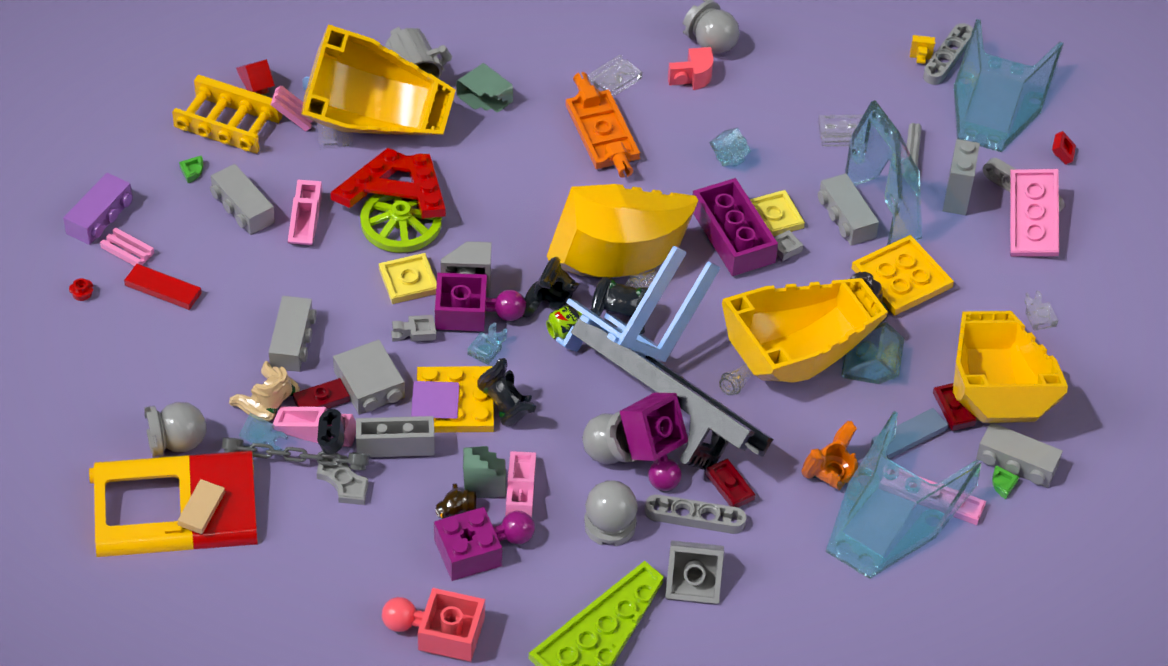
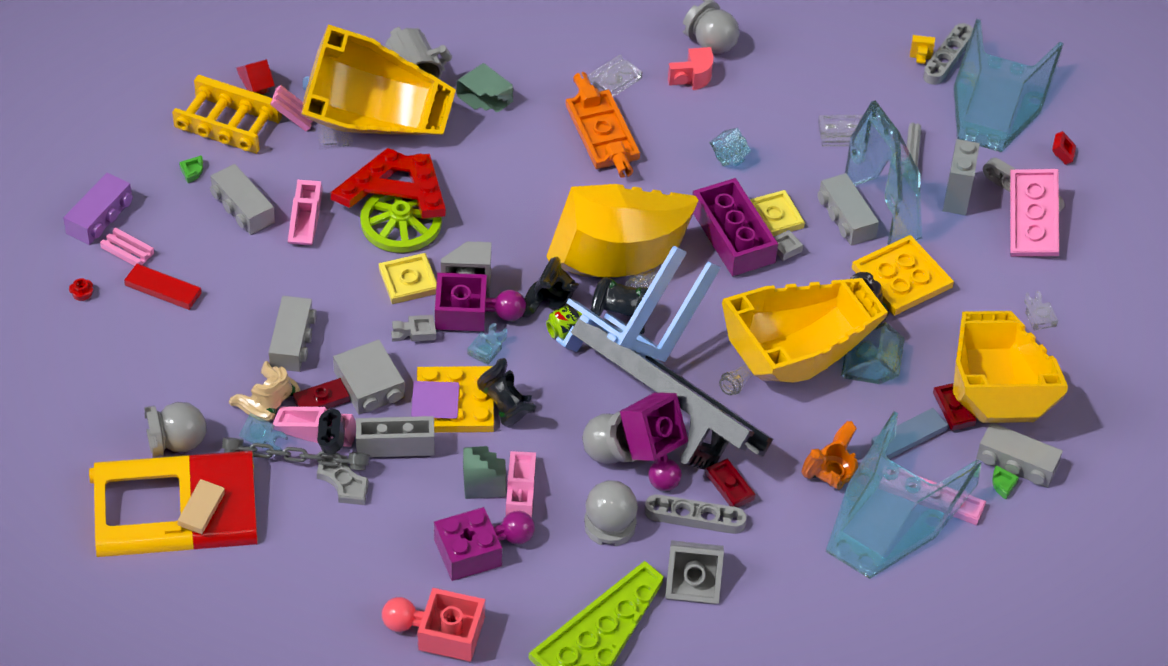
(456, 502): dark brown animal -> none

